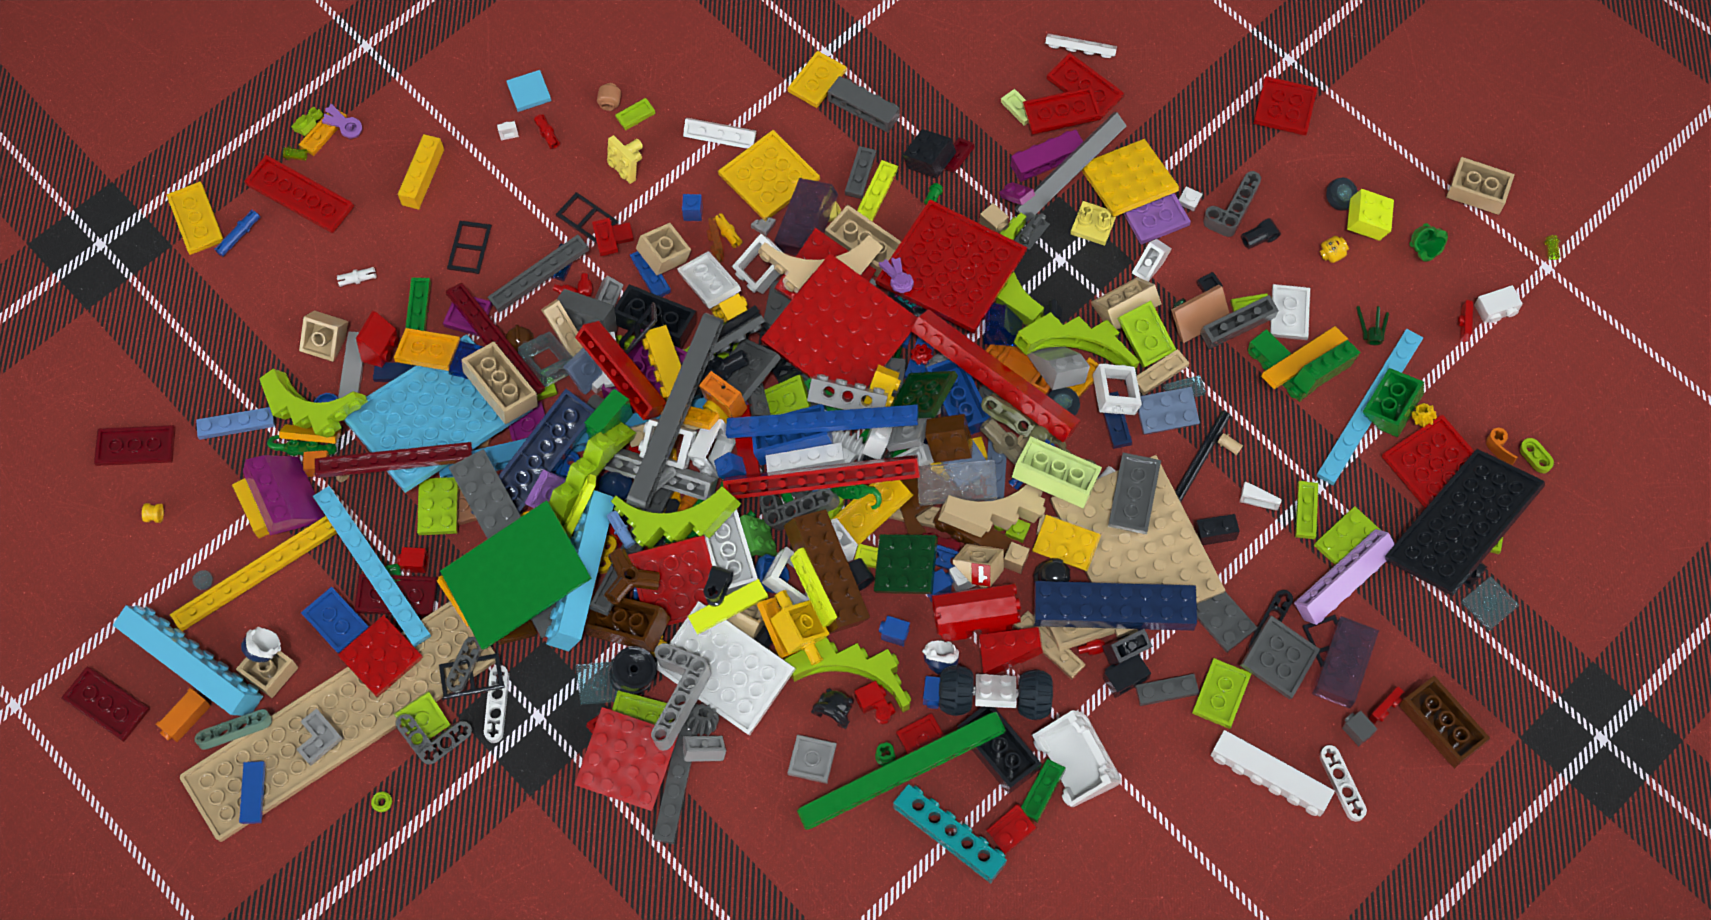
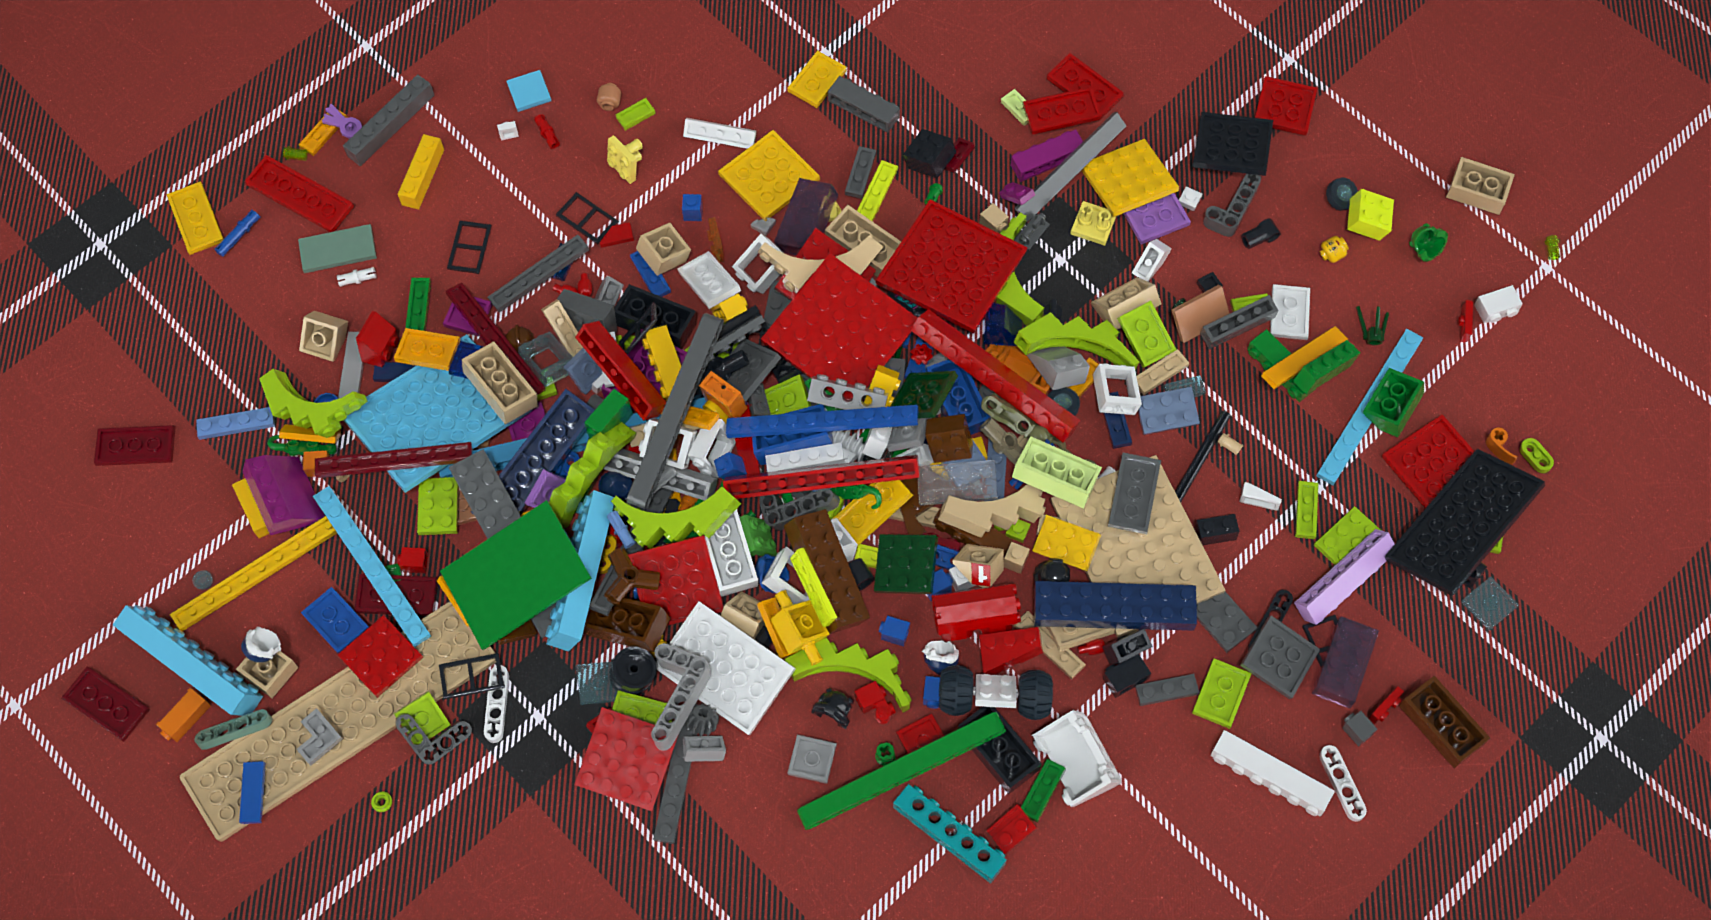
(152, 513): yellow wheel -> none
(307, 122): lime plate -> none
(337, 248): none -> sand green tile
(388, 120): none -> dark grey brick
(475, 653): dark grey beam -> none
(580, 504): neon yellow tile -> none
(605, 237): red plate -> none
(718, 582): black piece -> none
(727, 231): yellow pin -> none
(732, 605): neon yellow tile -> none
(899, 281): medium lavender piece -> none
(1077, 44): white plate -> none
(1233, 143): none -> black plate
(1424, 414): yellow gear -> none

